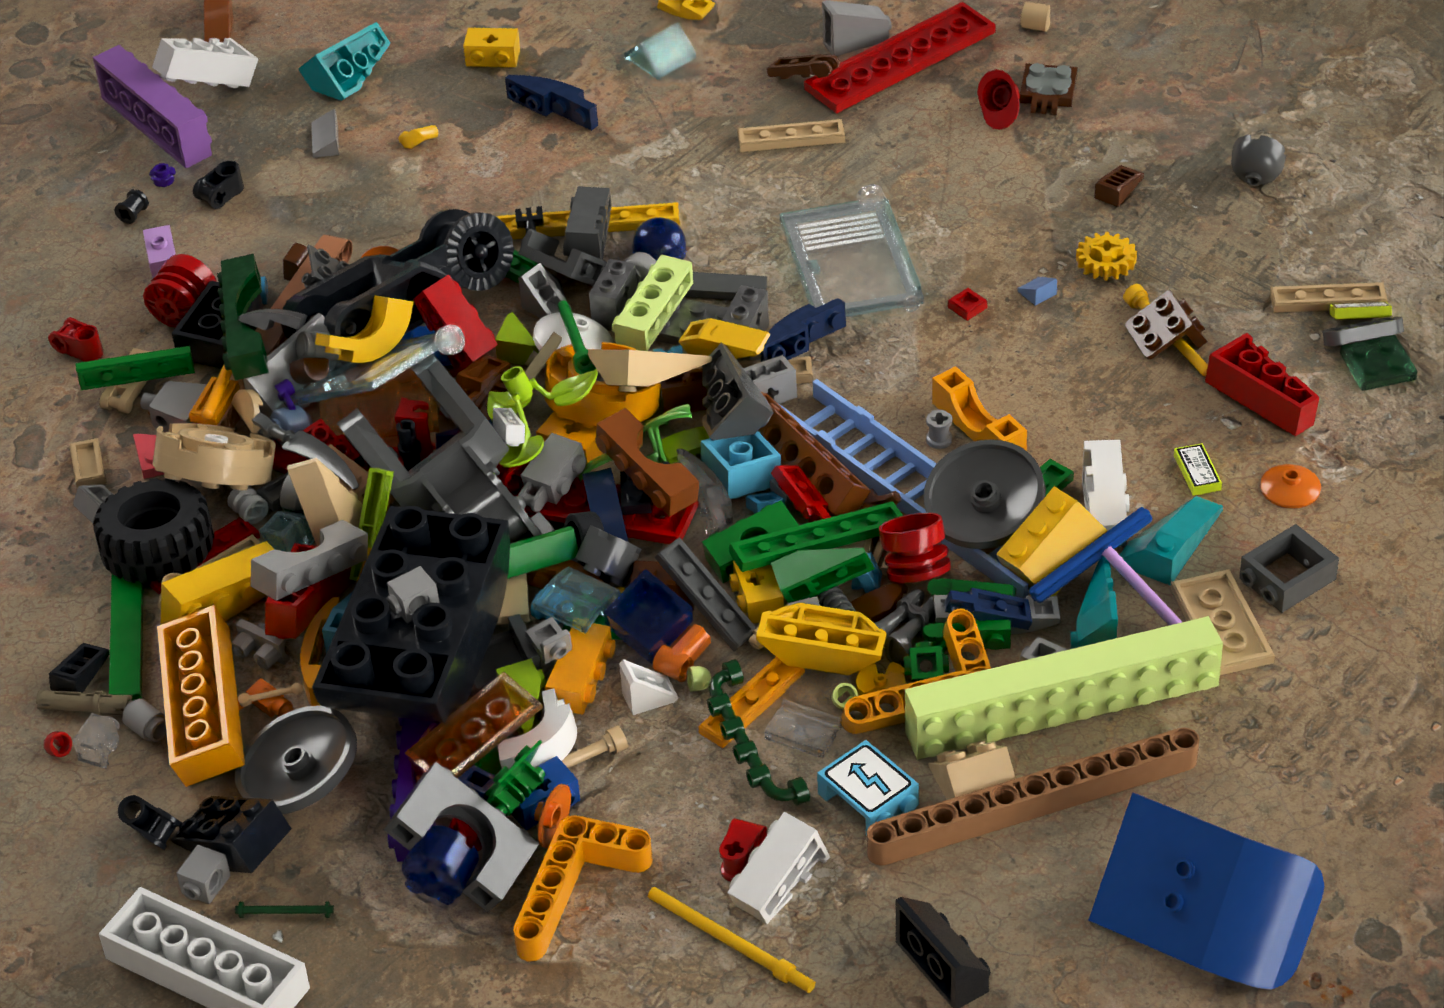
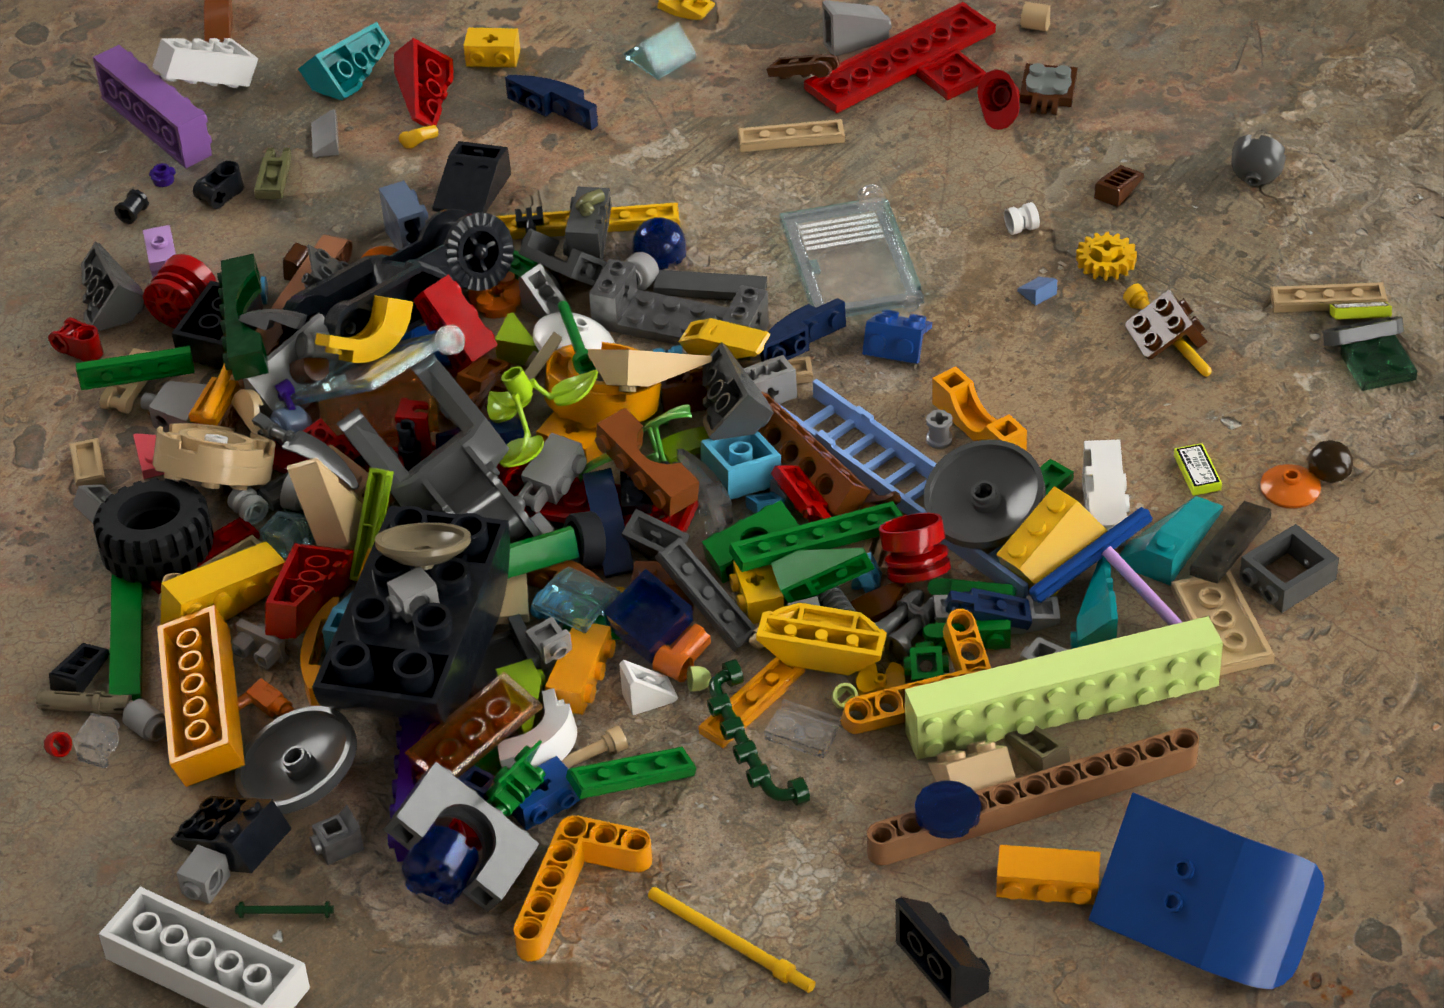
(110, 291): none -> dark grey wedge
(152, 822): black piece -> none
(245, 699): tan hinge -> none
(273, 175): none -> olive hinge
(284, 572): light grey arch -> none
(337, 836): none -> flat silver window
(402, 214): none -> sand blue brick
(423, 80): none -> red wedge
(423, 543): none -> dark tan dish
(472, 177): none -> black slope
(497, 306): none -> orange plate
(508, 426): white piece -> none
(552, 812): orange dish -> none
(586, 202): none -> olive arm
(608, 554): dark grey cylinder -> none
(630, 772): none -> green tile
(650, 534): none -> dark grey slope
(653, 303): yellowish green brick -> none
(738, 844): red piece -> none
(777, 867): white wedge -> none
(869, 784): panel -> none
(895, 336): none -> blue bracket
(947, 809): none -> clear blue tile
(951, 74): none -> red tile
(967, 304): red tile -> none
(1021, 218): none -> white wheel
(1048, 874): none -> light orange brick
(1056, 755): none -> dark tan slope
(1230, 542): none -> clear smoke tile
(1262, 385): red wedge -> none
(1330, 461): none -> dark brown hair

